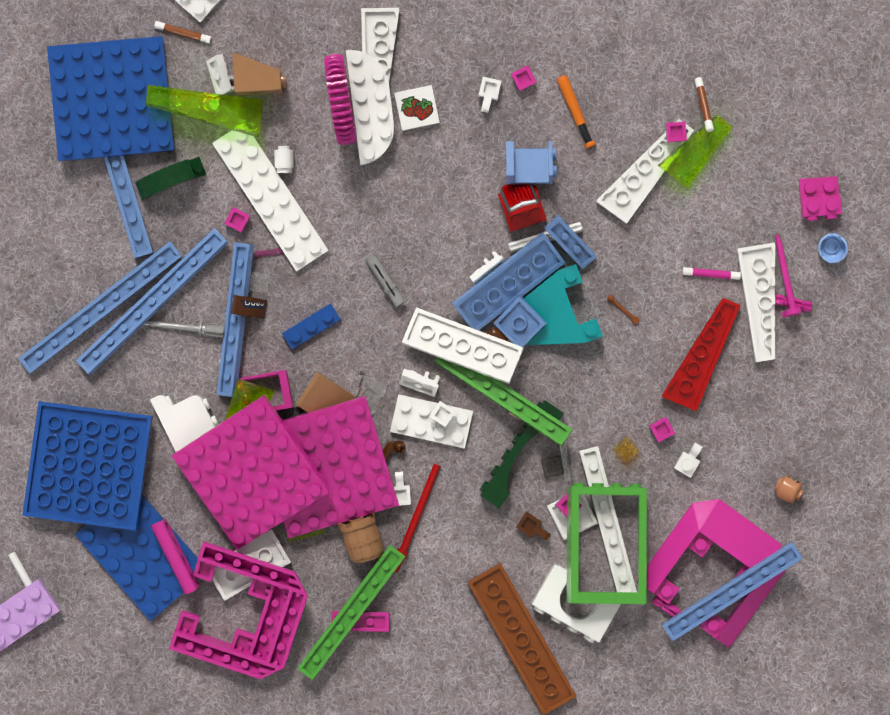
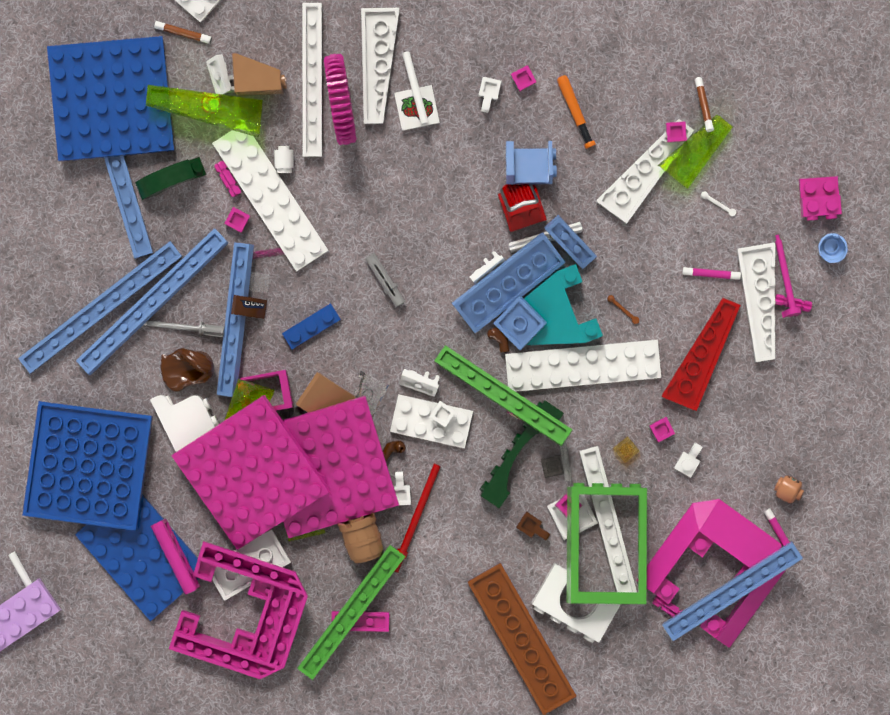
(186, 368): none -> reddish brown piece
(227, 179): none -> dark pink axle
(312, 79): none -> white plate
(370, 105): white plate -> none
(415, 88): none -> white bar
(462, 345): white plate -> none
(583, 365): none -> white plate
(731, 212): none -> white hinge
(776, 526): none -> dark pink bar

